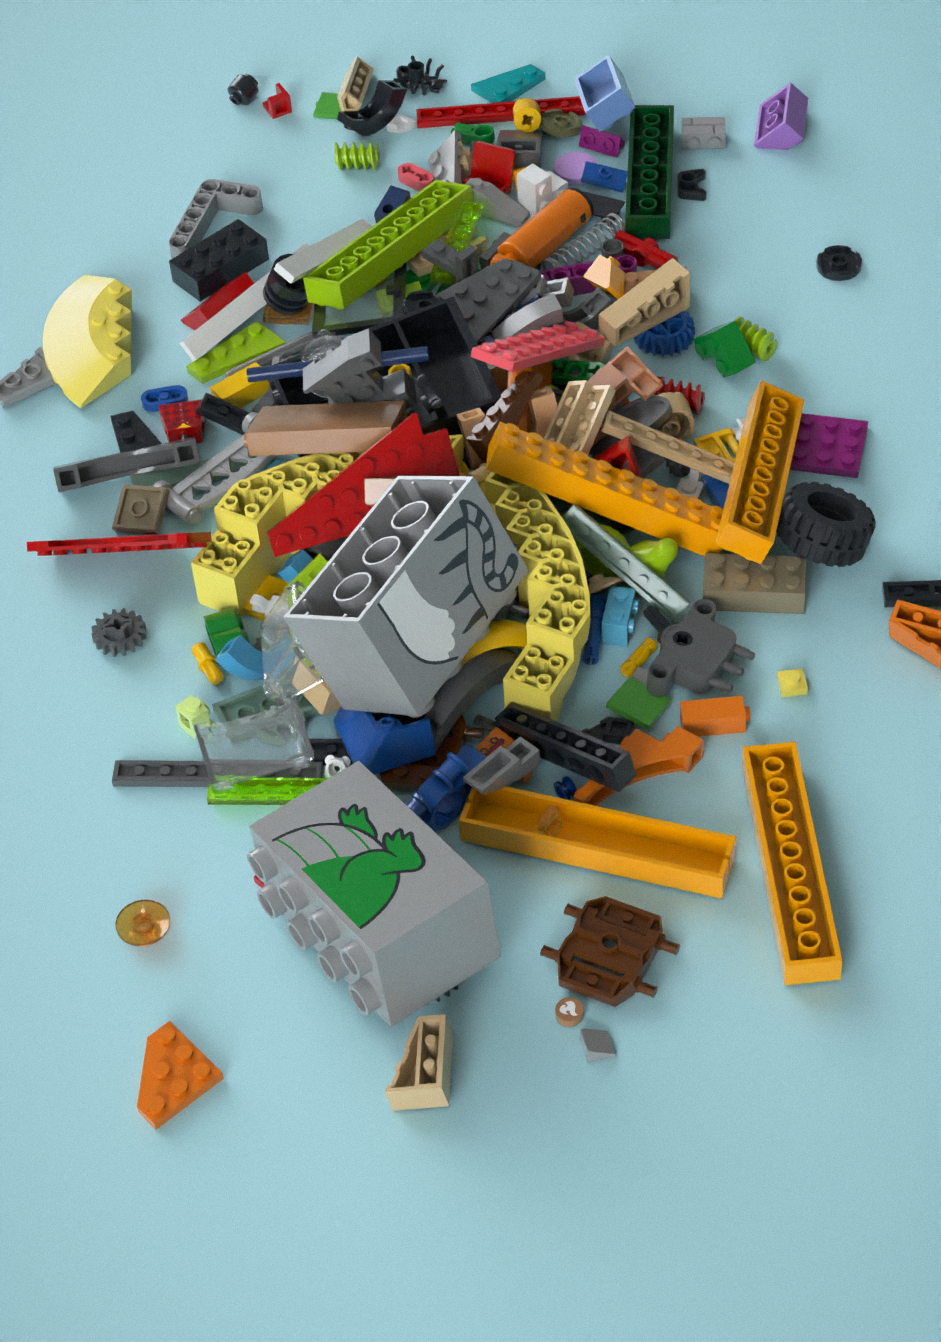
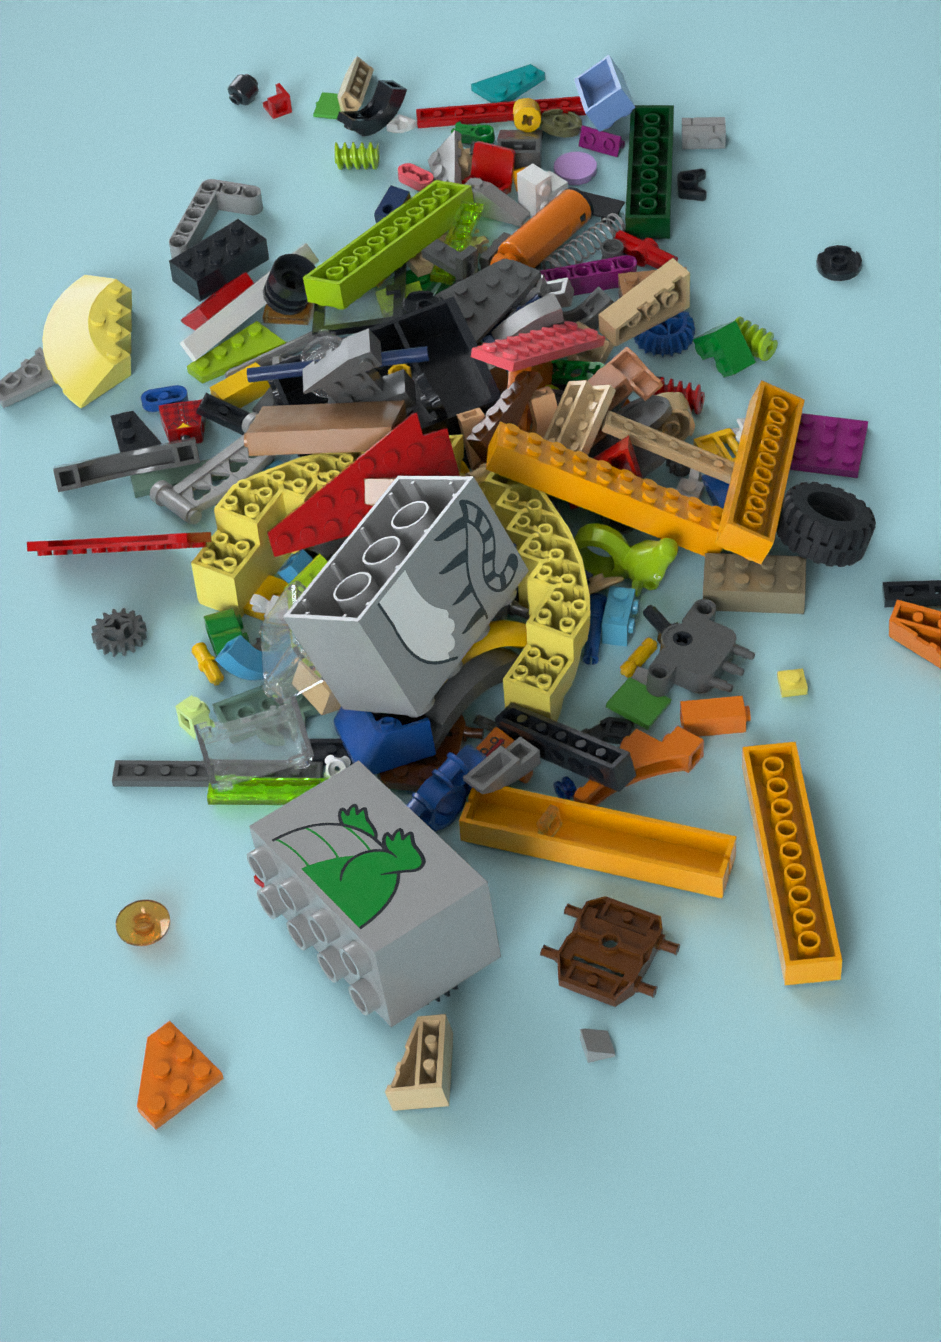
(140, 509): dark tan tile -> none
(308, 259): white tile -> none
(415, 75): black animal -> none
(569, 1012): medium nougat tile -> none
(604, 176): blue plate -> none
(607, 276): light orange slope -> none
(625, 563): sand green tile -> none
(781, 119): medium lavender slope -> none

